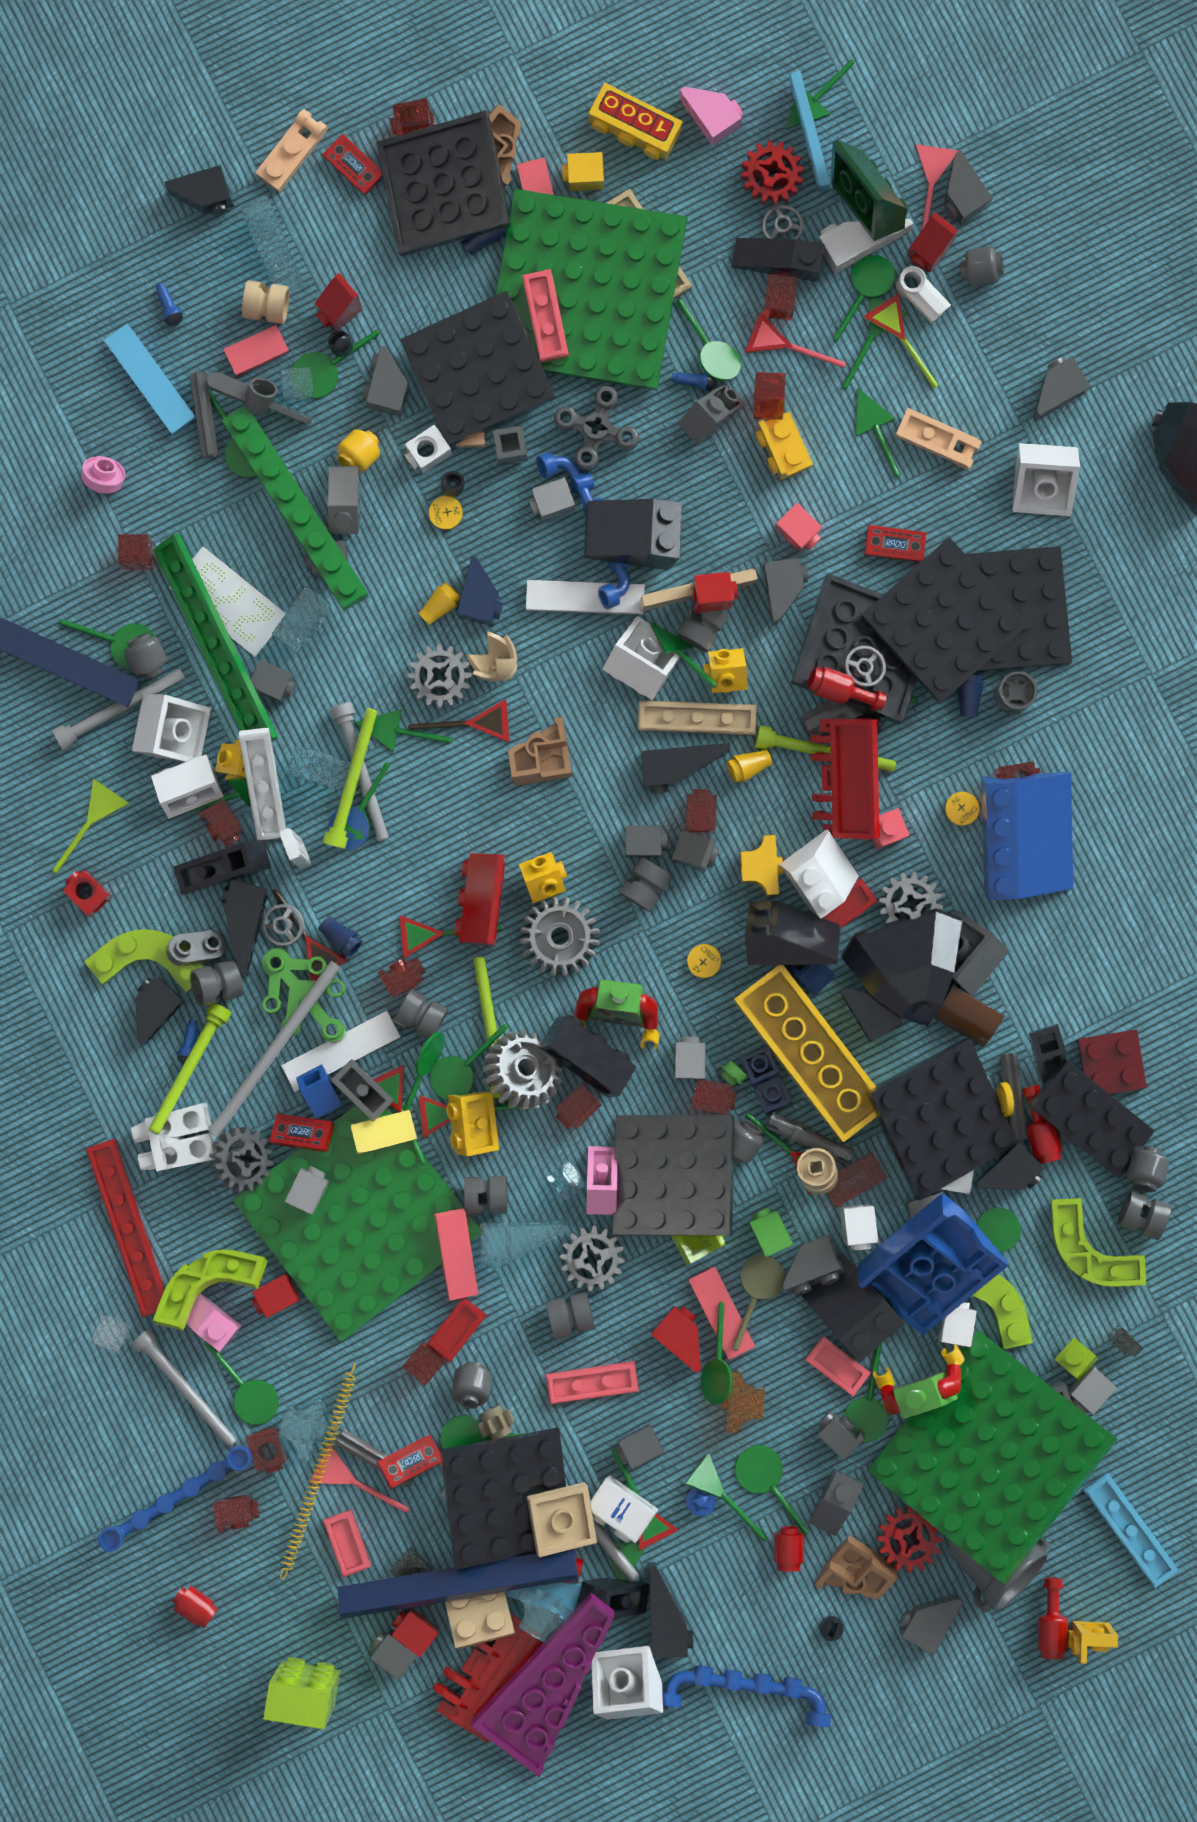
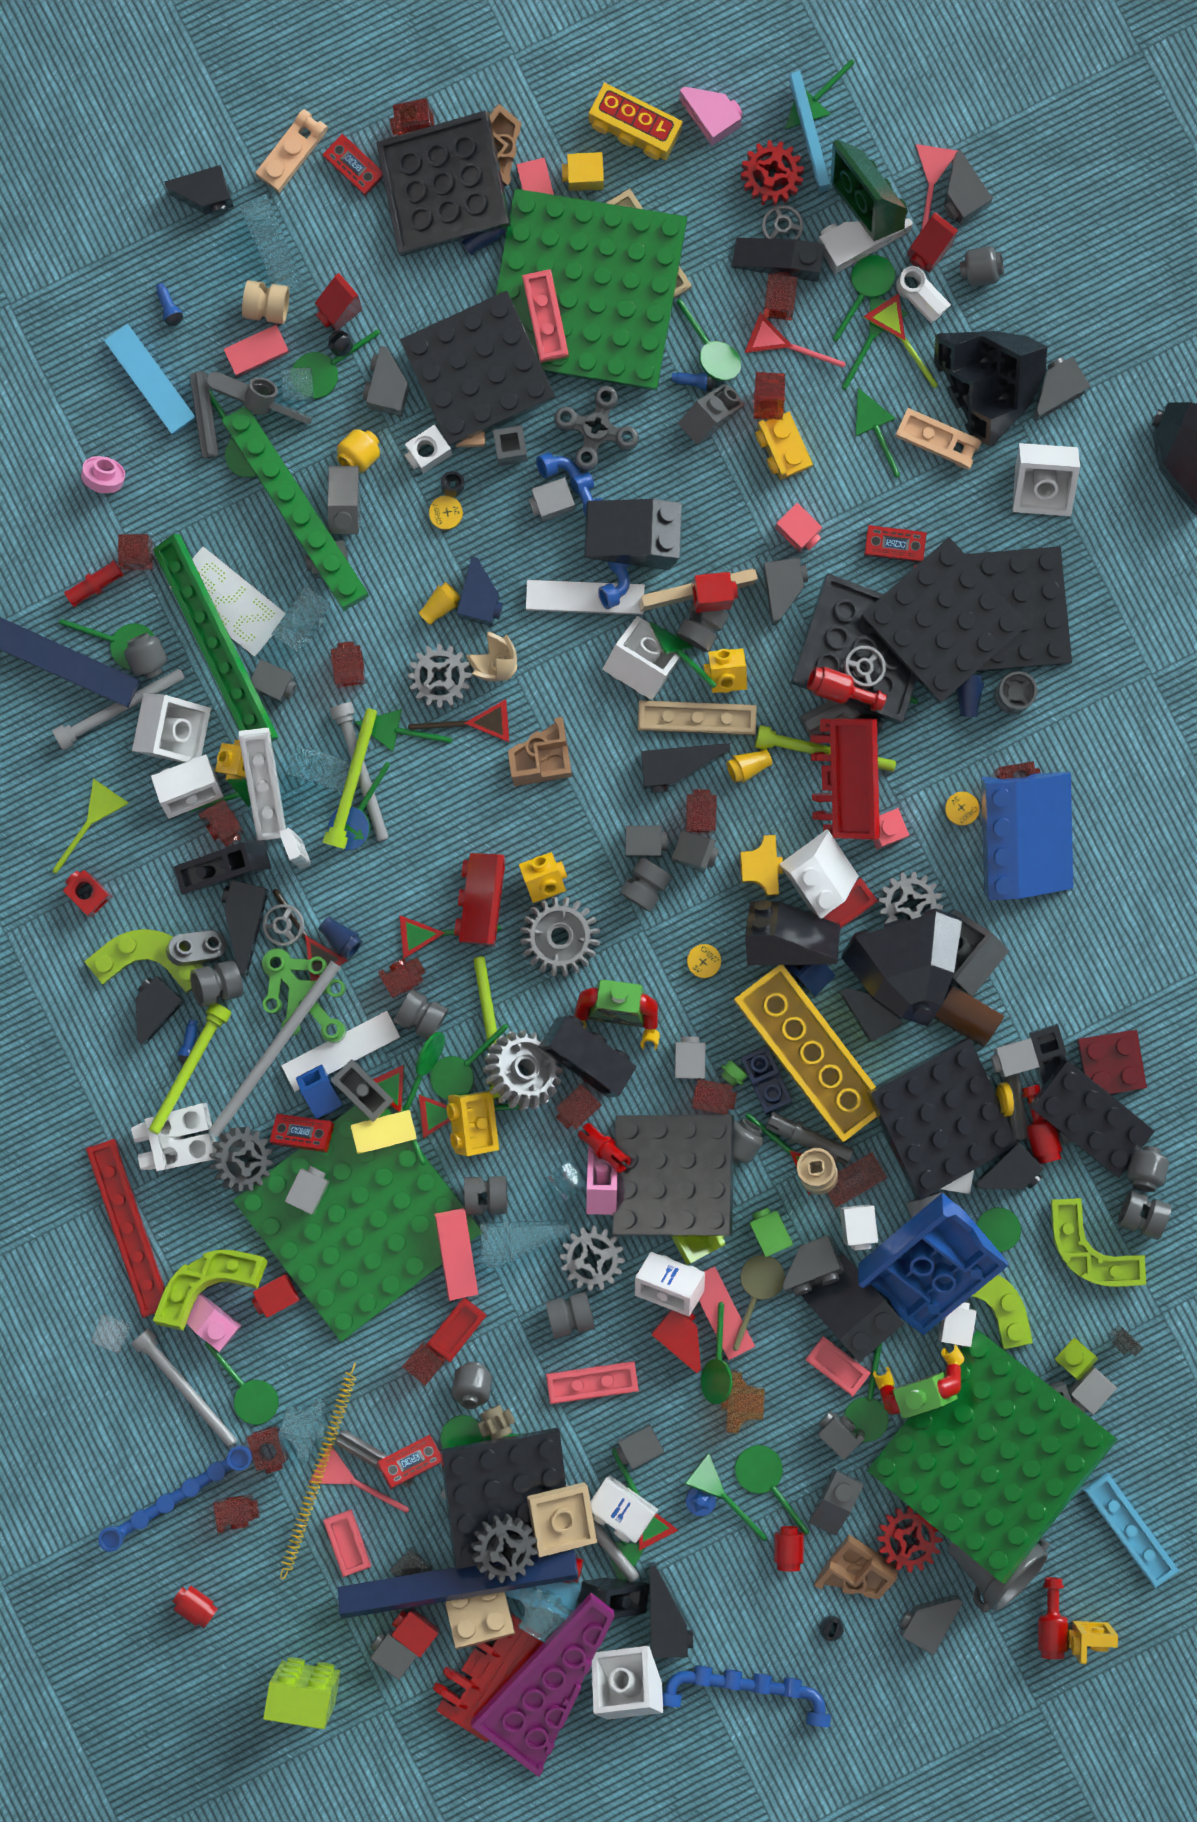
(93, 583): none -> red pin
(348, 665): none -> clear red brick
(492, 1550): none -> dark grey gear
(604, 1147): none -> red pin
(669, 1283): none -> white brick
(990, 377): none -> black brick
(1014, 1058): none -> light grey brick

